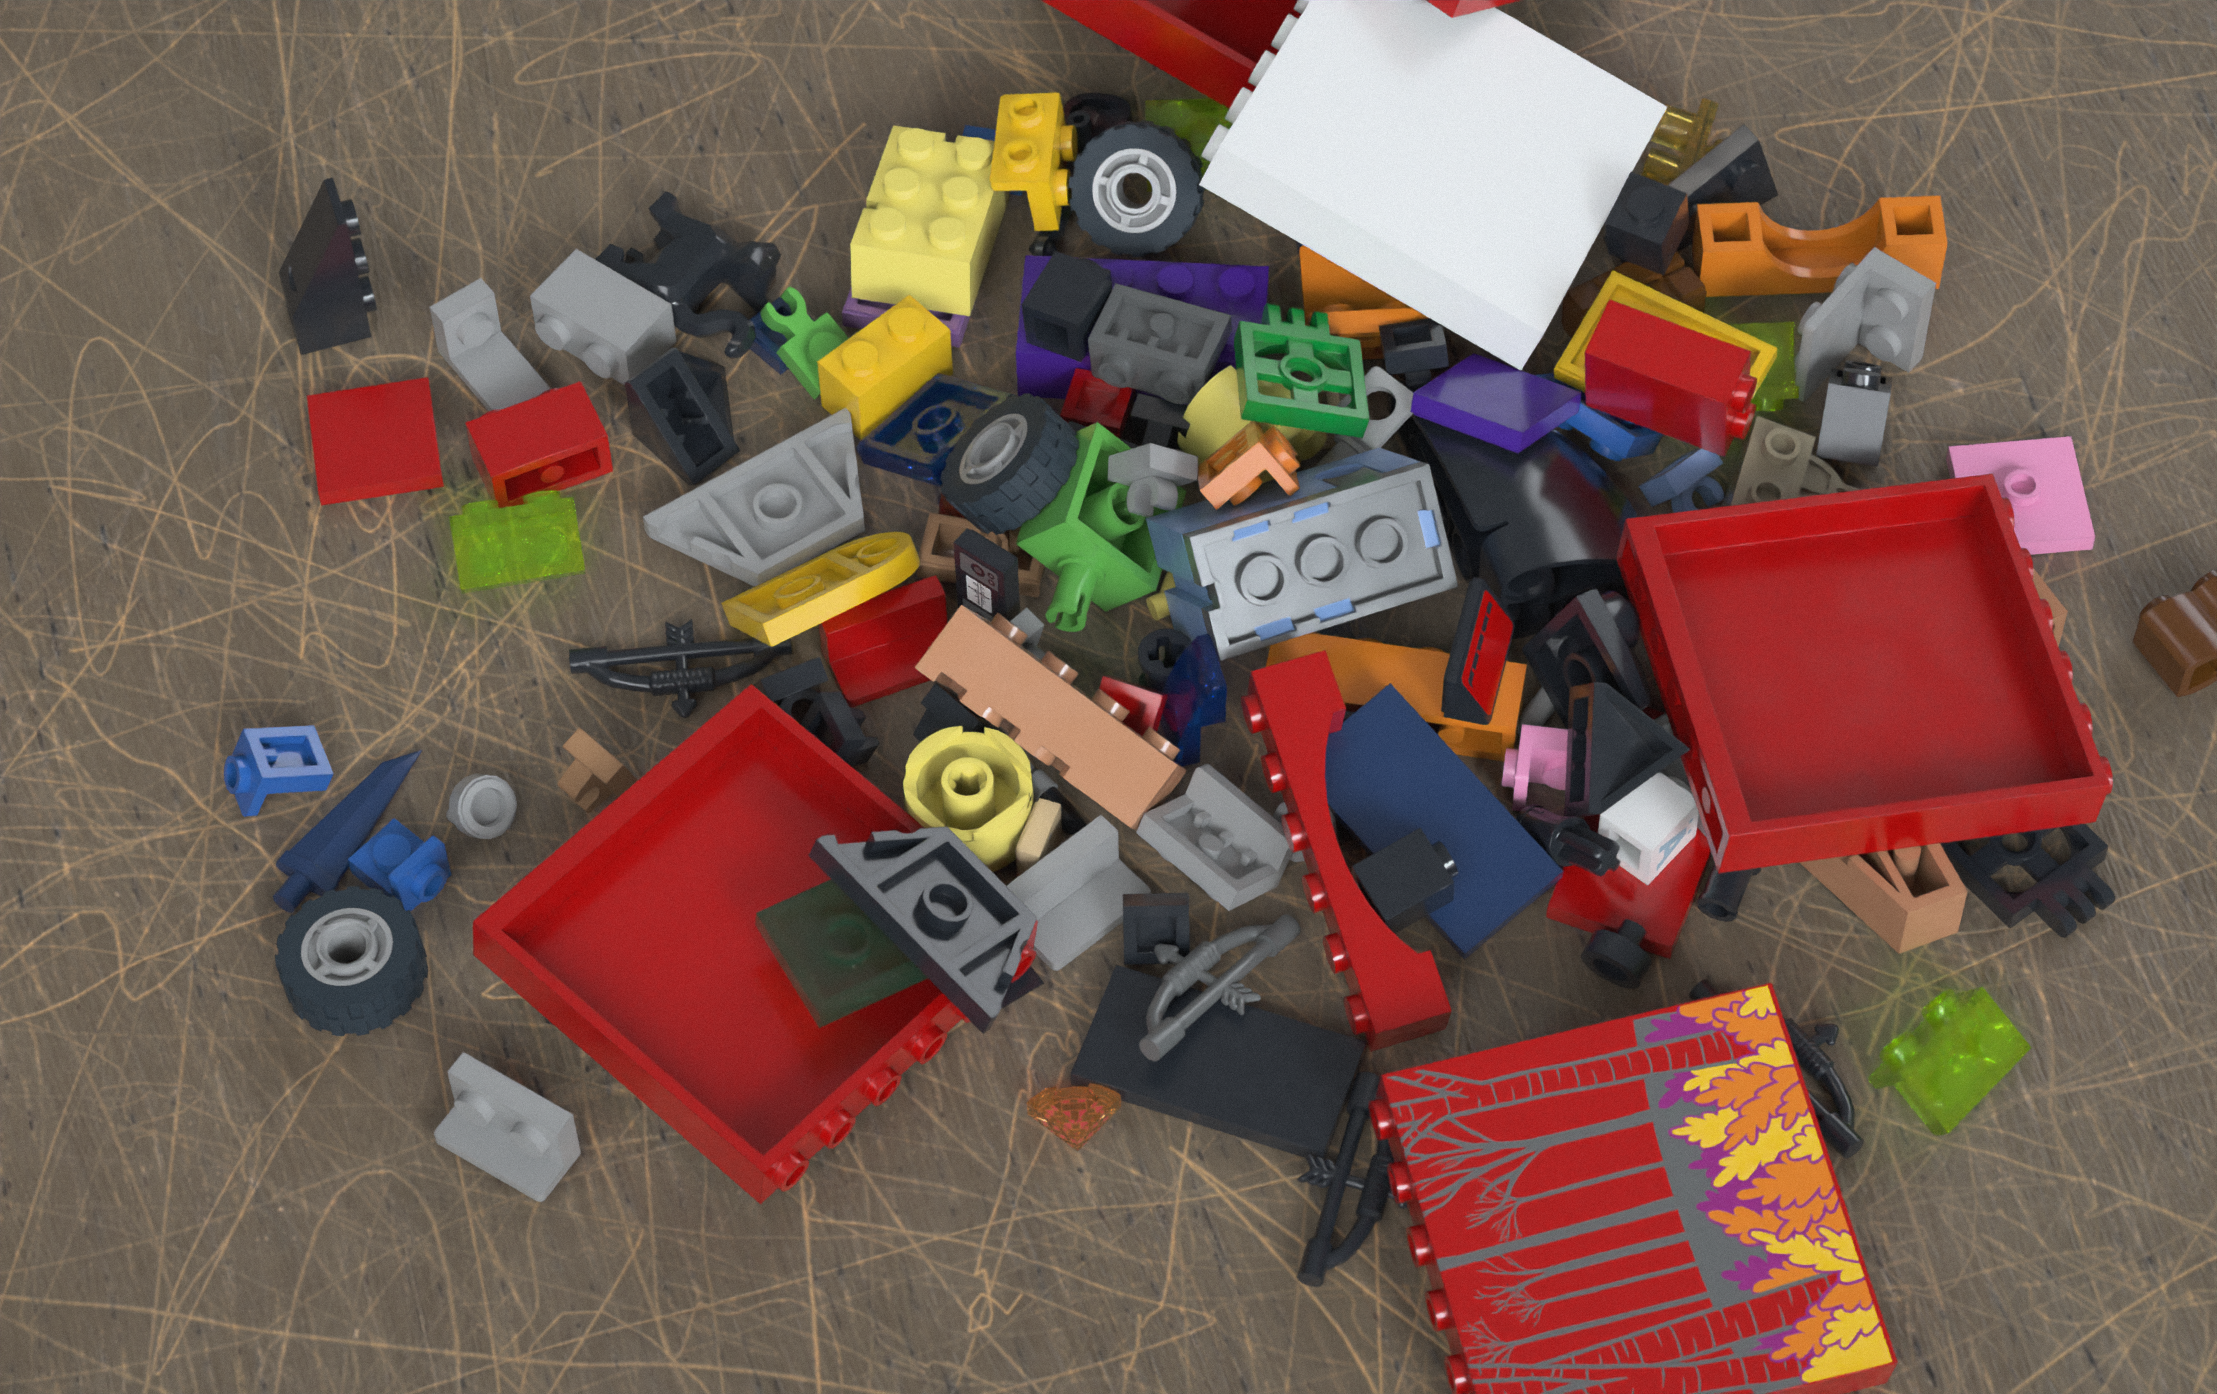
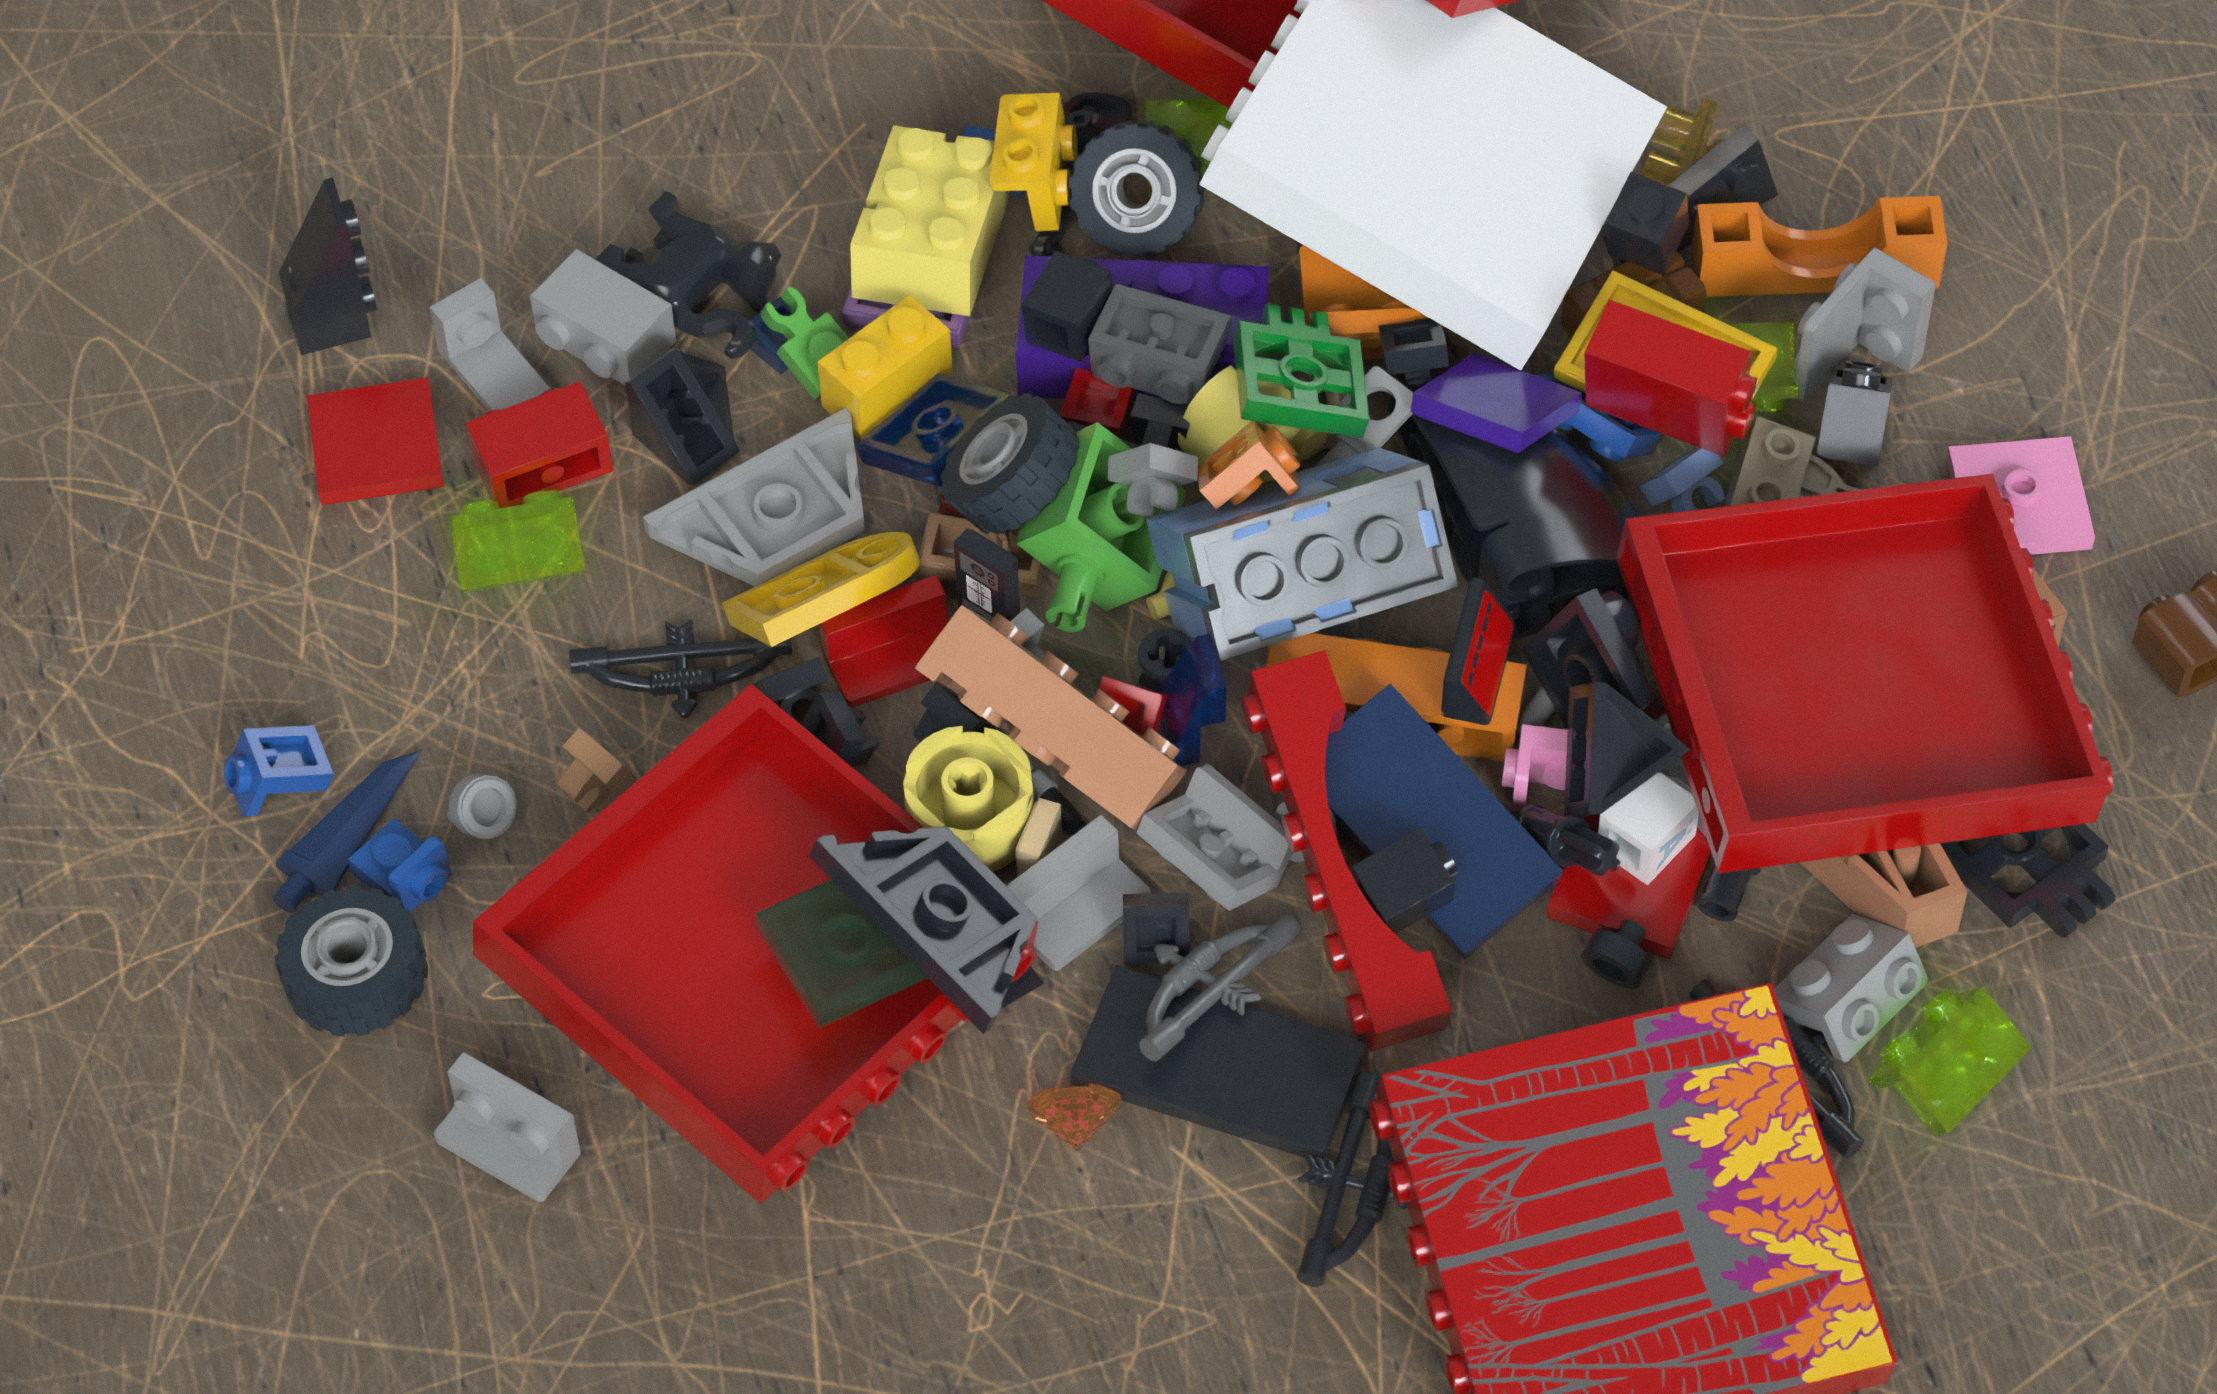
(1853, 983): none -> light grey bracket

